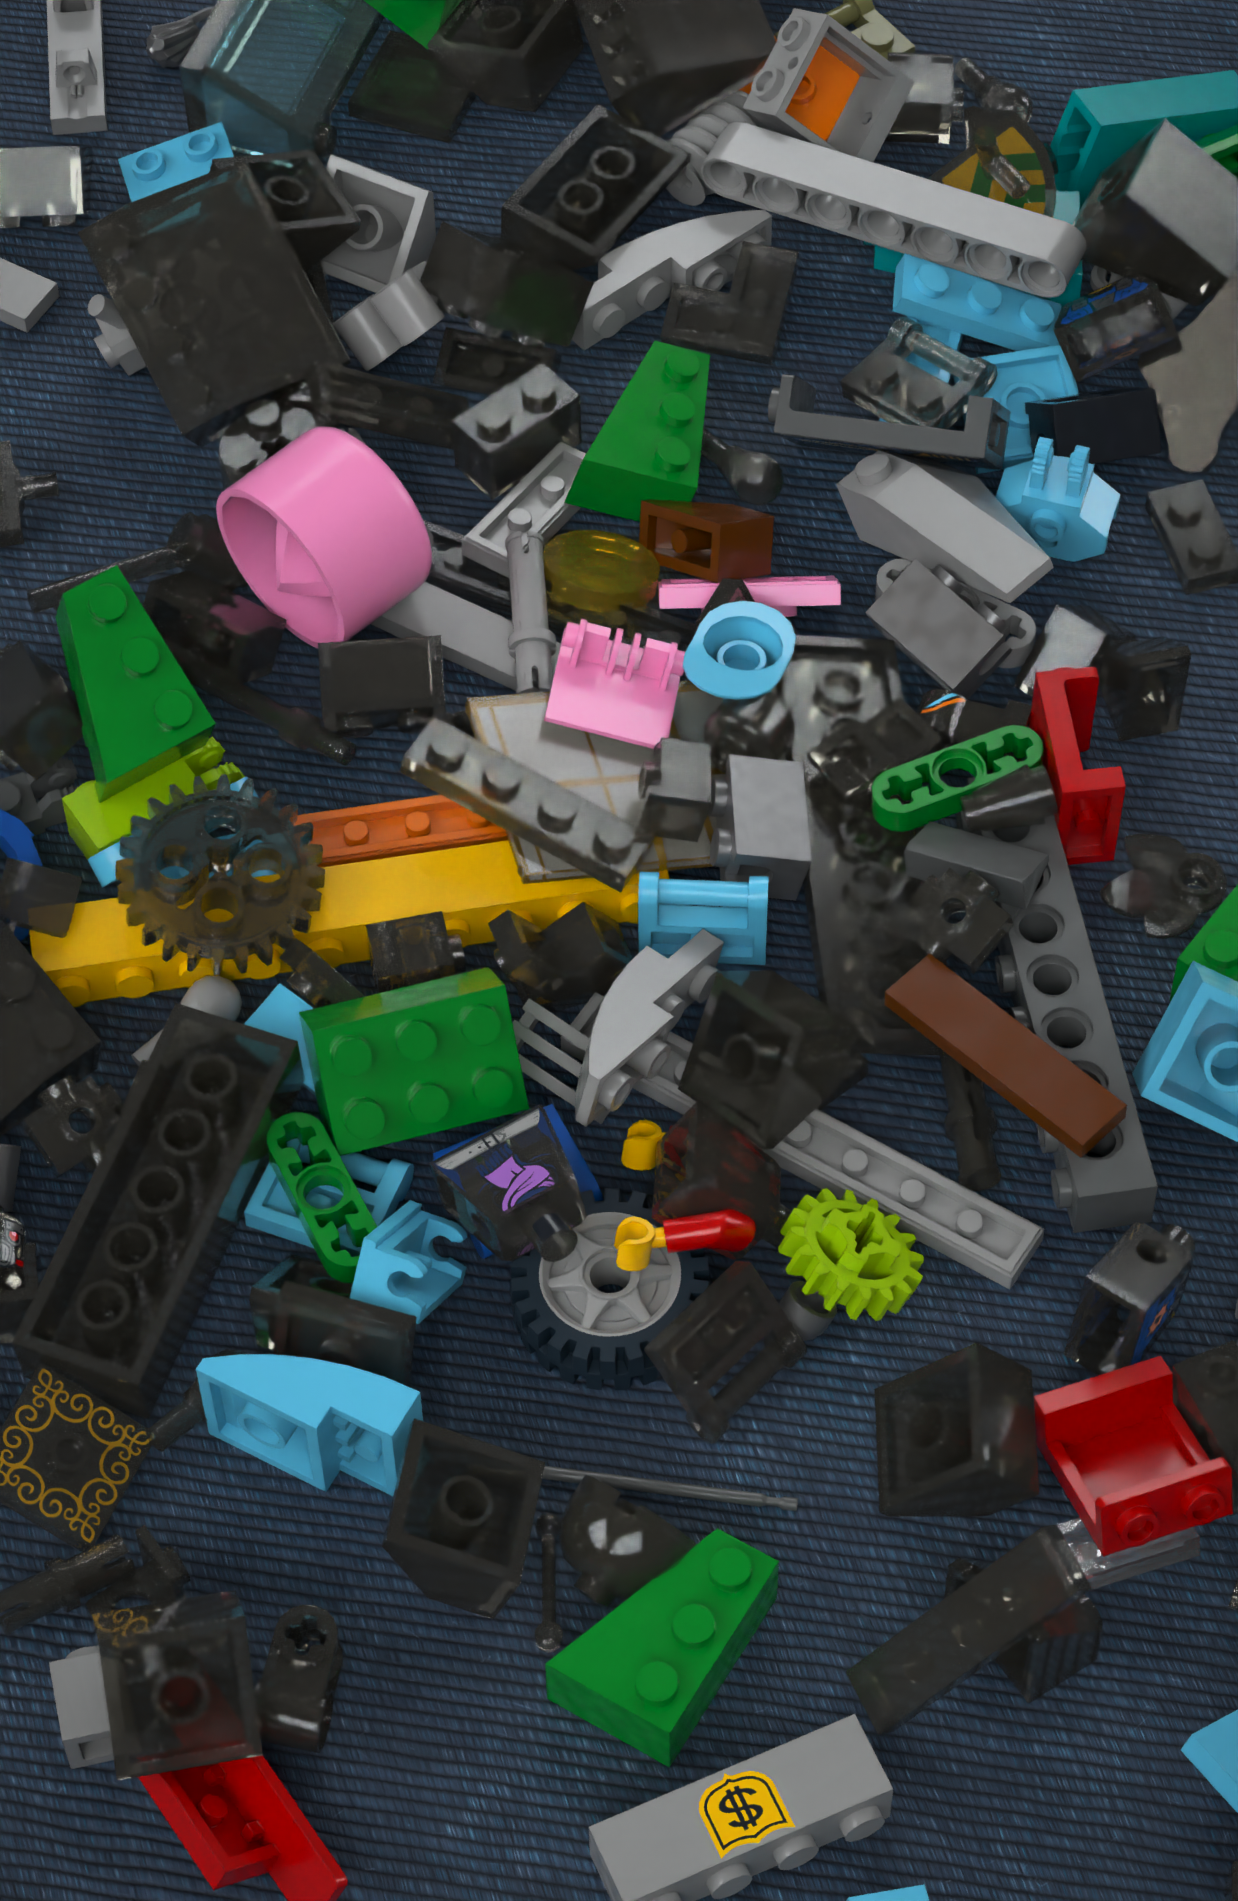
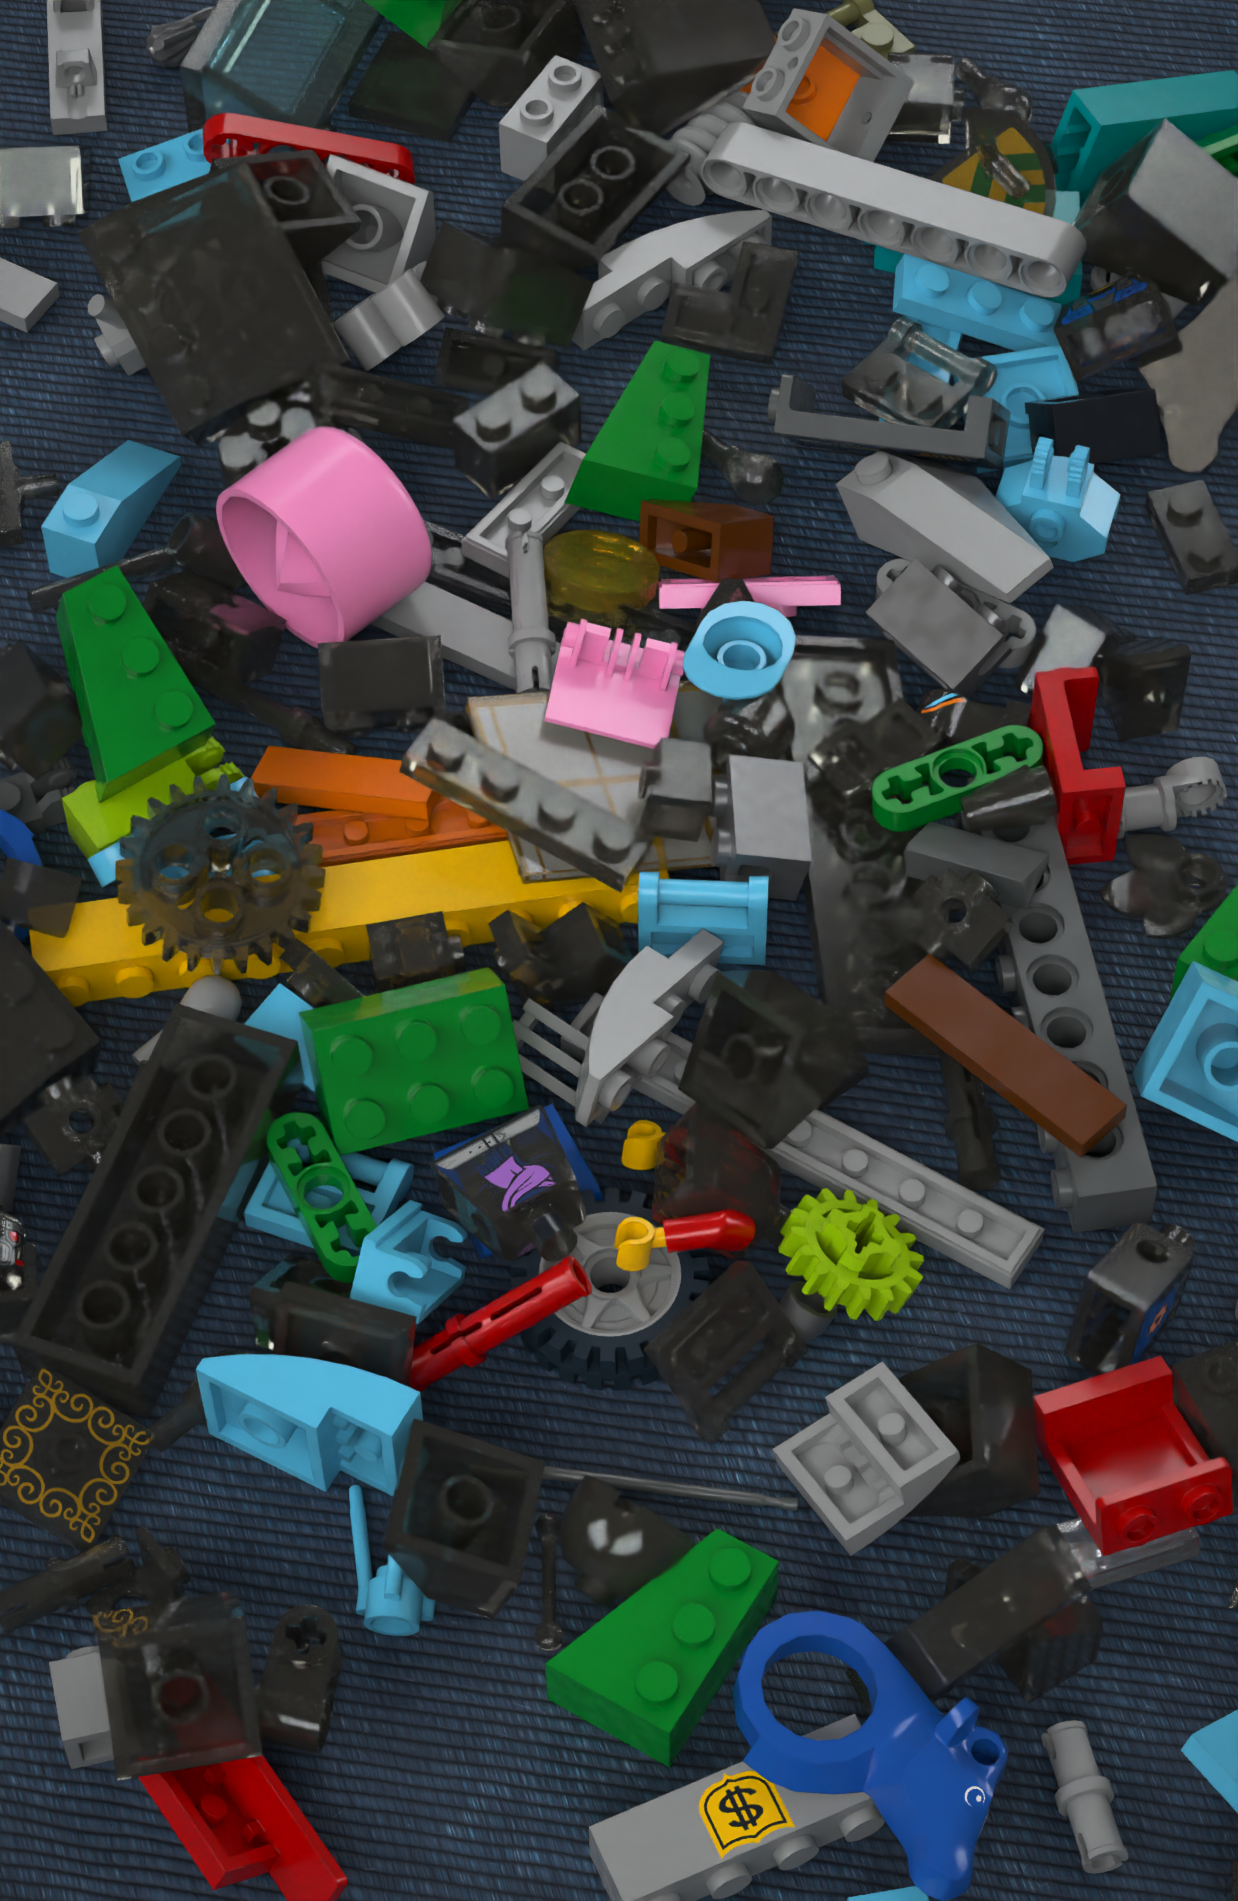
(106, 508): none -> medium azure slope
(267, 134): none -> red beam
(342, 783): none -> orange tile
(391, 1599): none -> medium azure plant
(471, 1337): none -> red pin
(547, 115): none -> light grey brick
(867, 1458): none -> light grey slope
(920, 1767): none -> blue animal
(1084, 1797): none -> light grey pin
(1171, 798): none -> light grey connector

